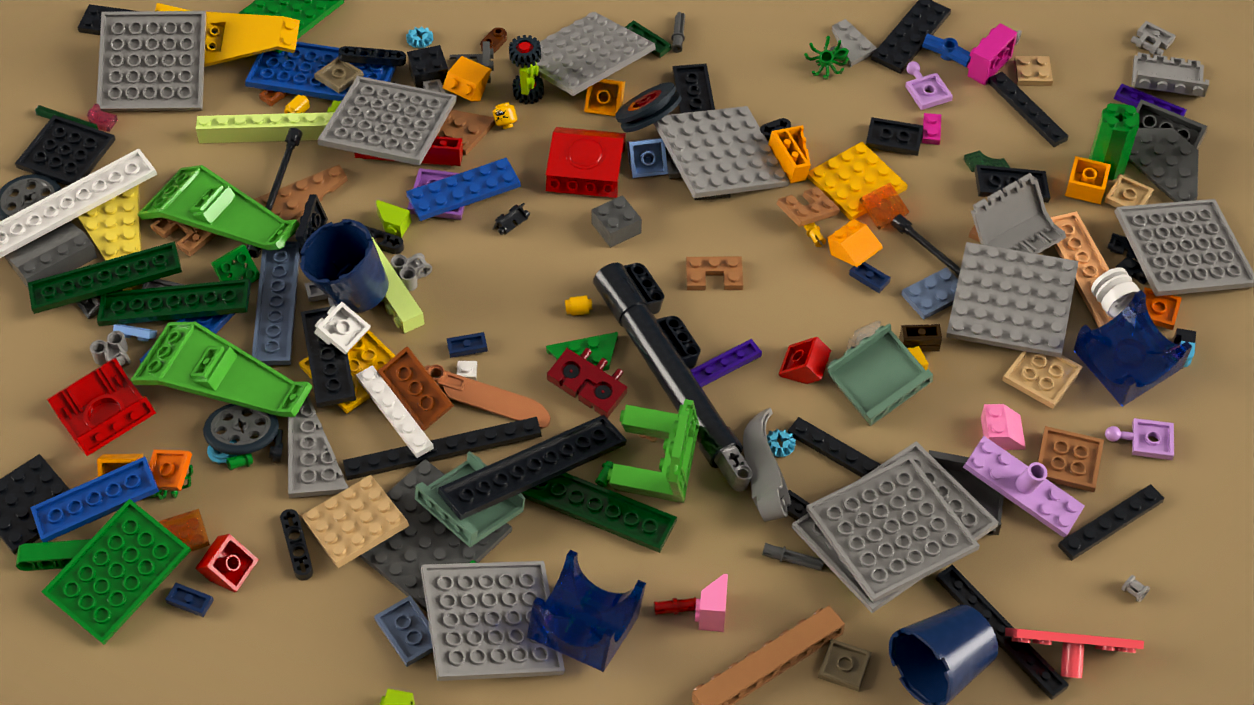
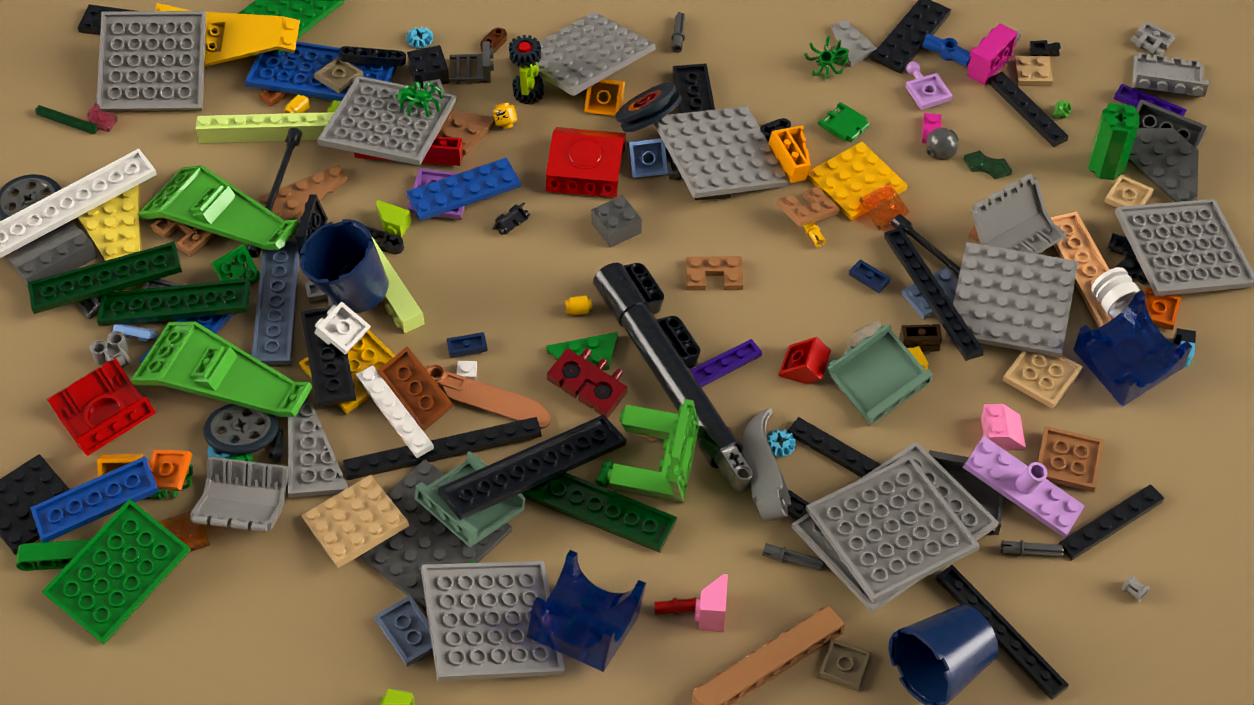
(65, 150): black plate -> none
(189, 599): dark blue plate -> none
(227, 563): red slope -> none
(241, 494): none -> light grey hinge
(296, 544): black beam -> none
(410, 269): light grey piece -> none
(419, 98): none -> green animal
(467, 79): light orange slope -> none
(661, 45): dark green plate -> none
(845, 124): none -> green plate
(854, 243): light orange slope -> none
(894, 136): black plate -> none
(934, 294): none -> black plate
(942, 143): none -> dark grey plant
(994, 178): black plate -> none
(1031, 548): none -> dark grey axle
(1042, 48): none -> black plate
(1062, 108): none -> bright green plate
(1073, 646): coral plate -> none
(1088, 180): light orange brick -> none
(1140, 442): lavender plate -> none

